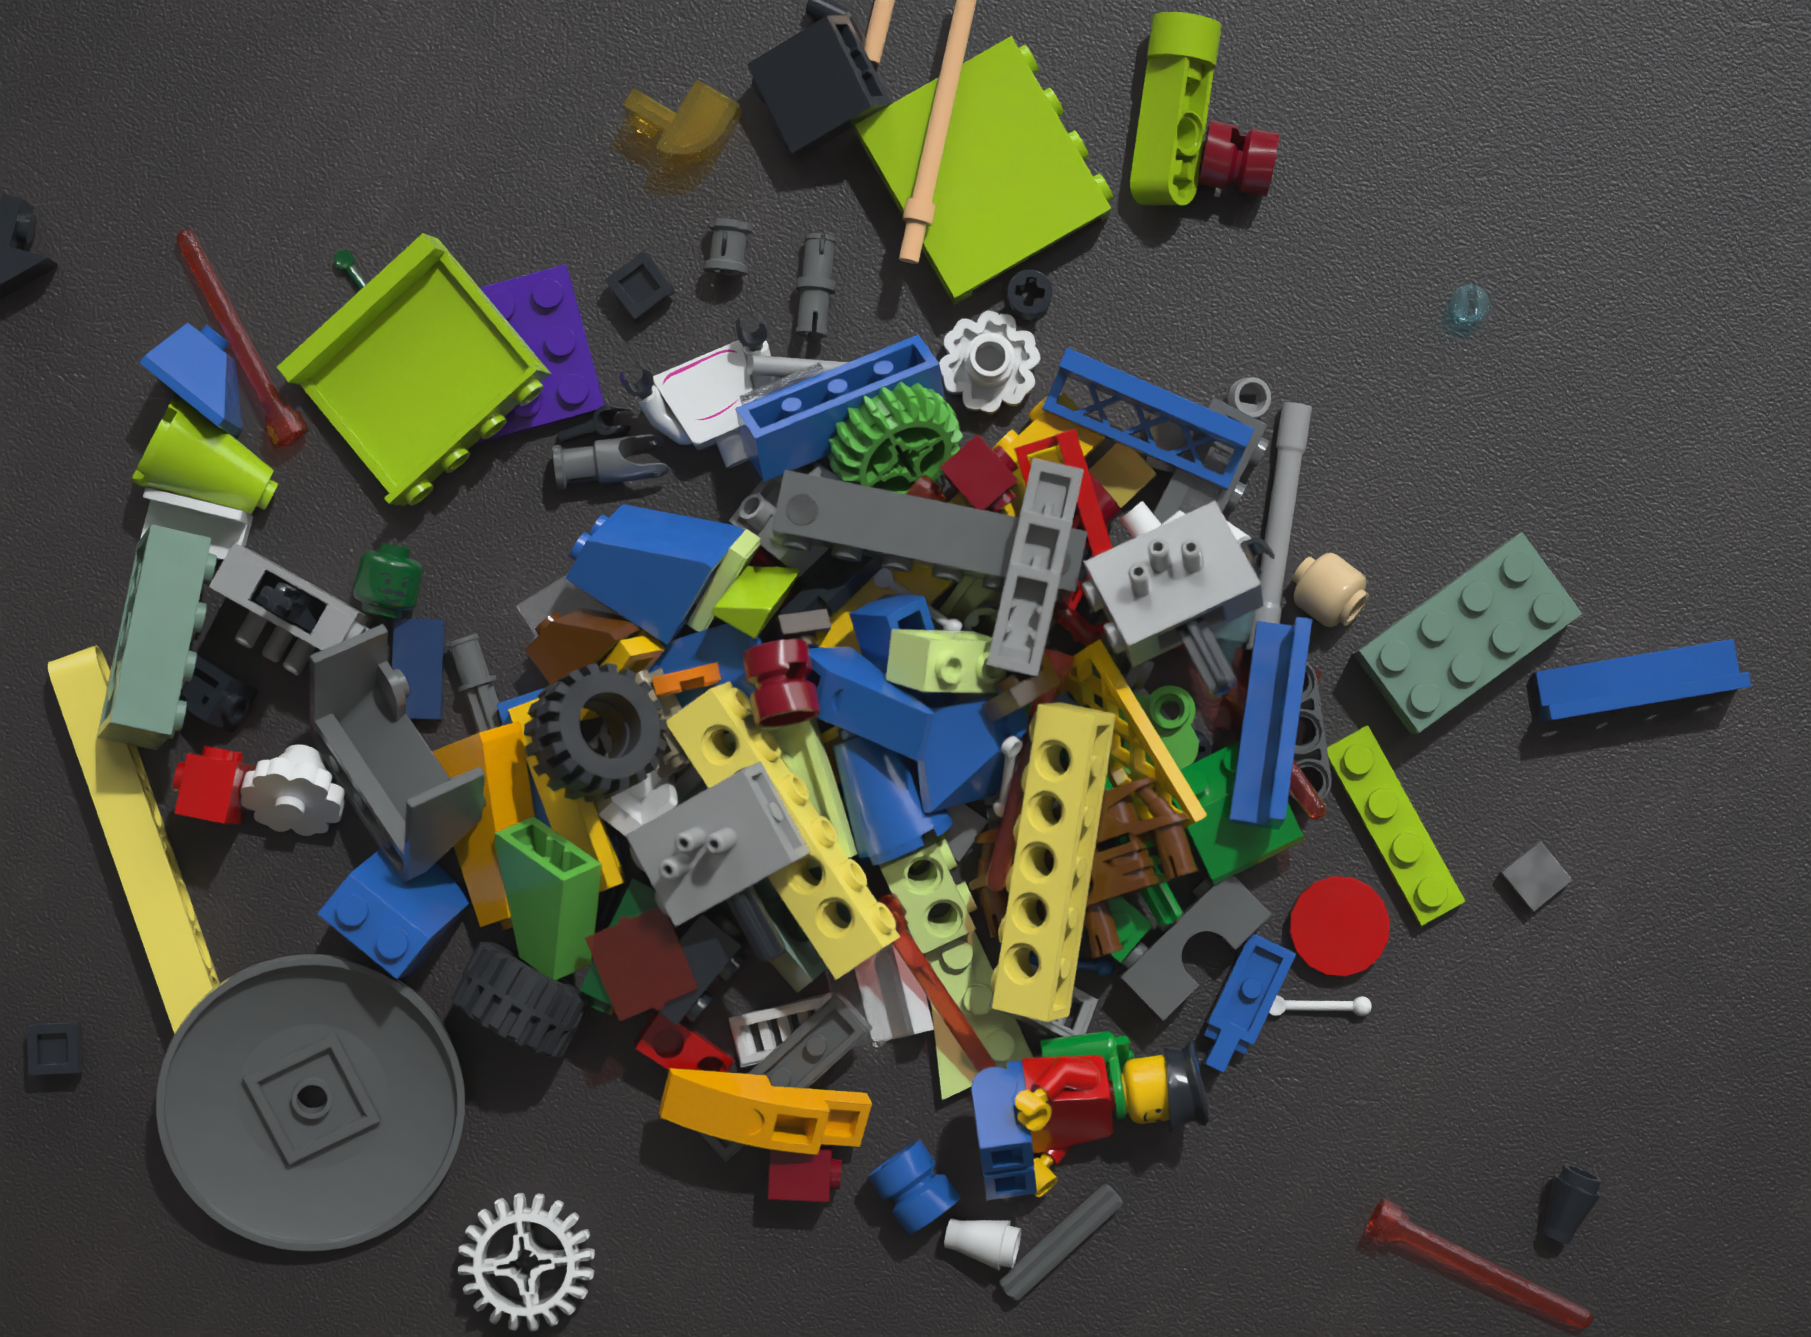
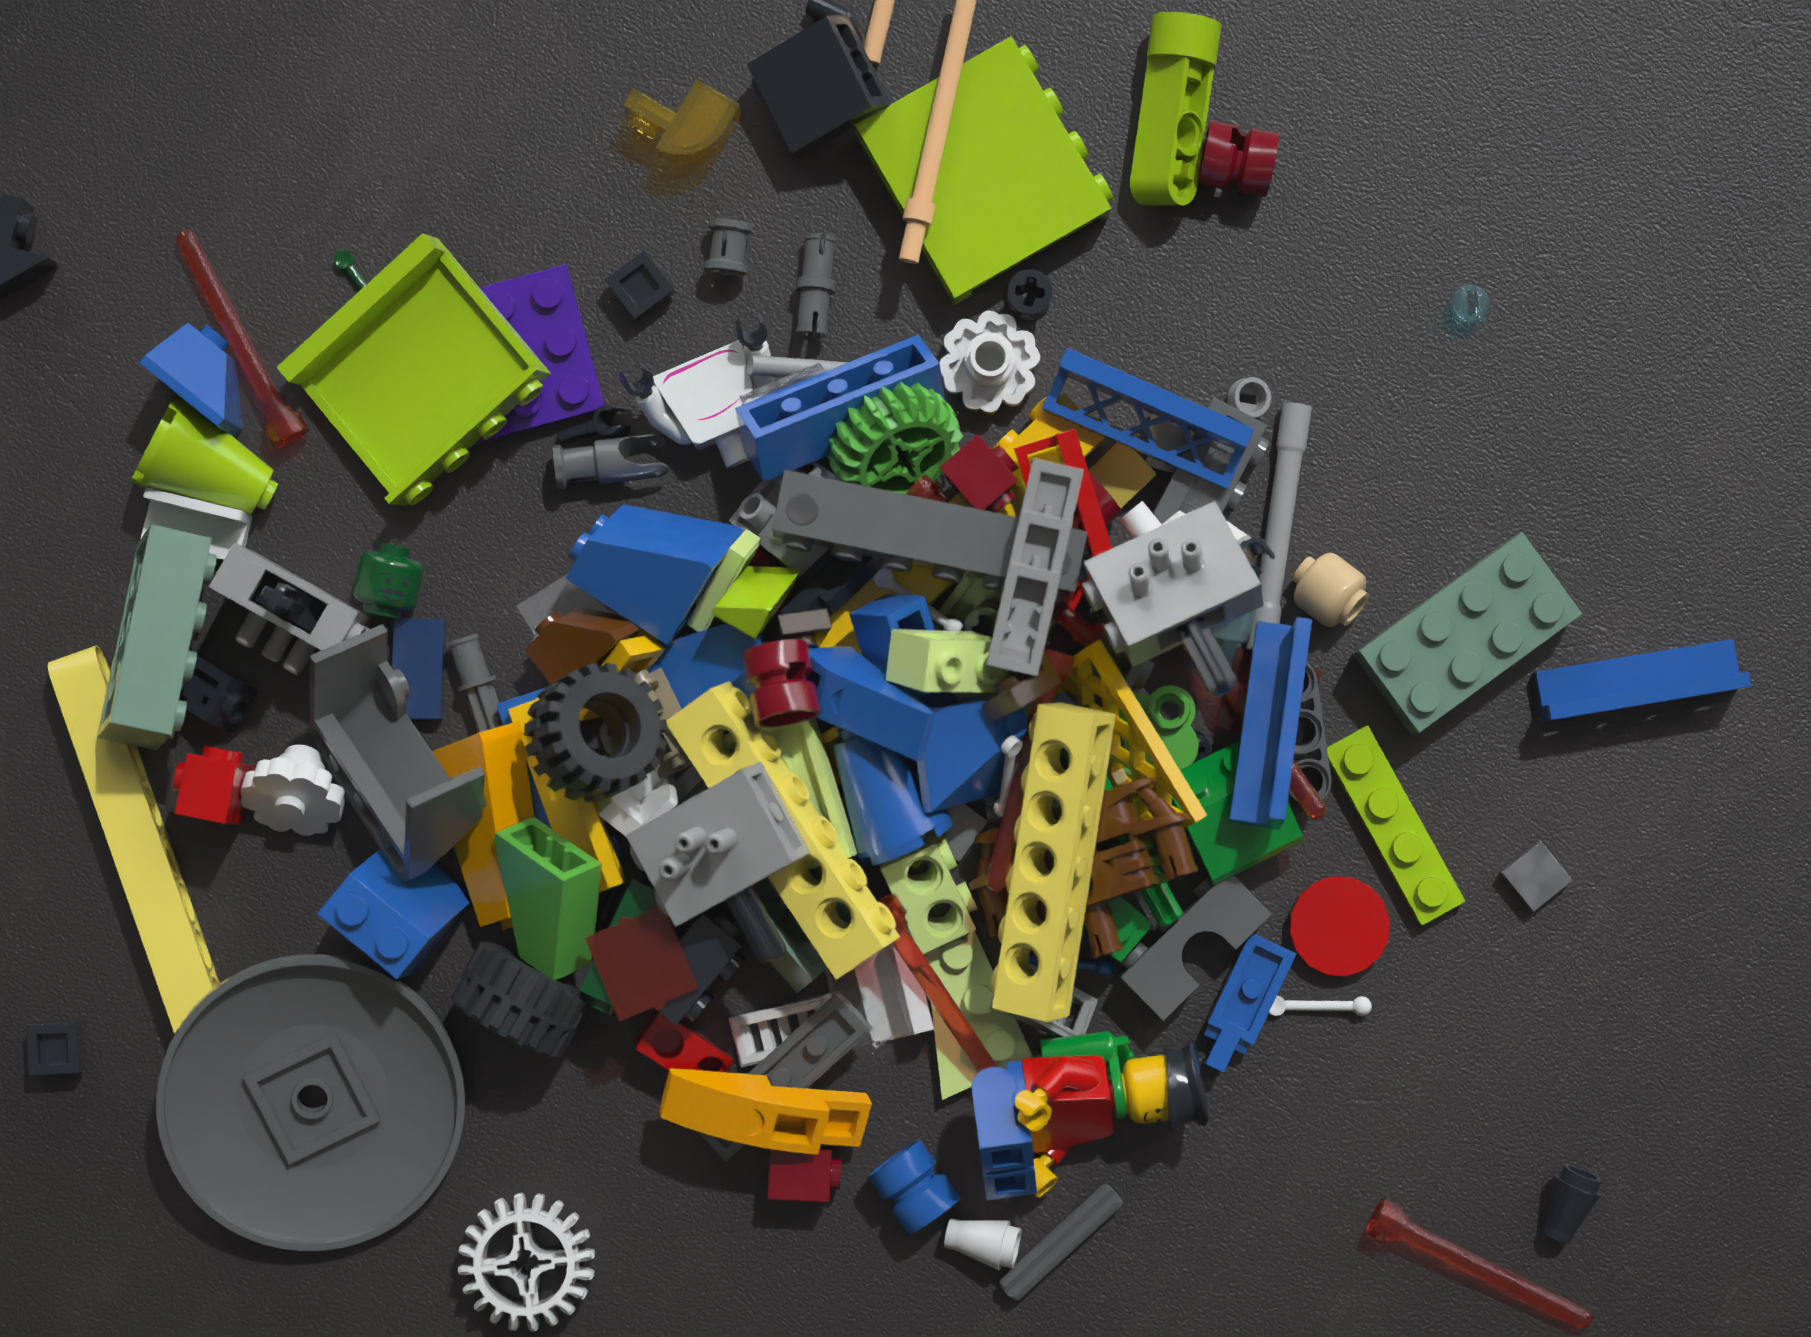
(686, 679): orange tile -> none

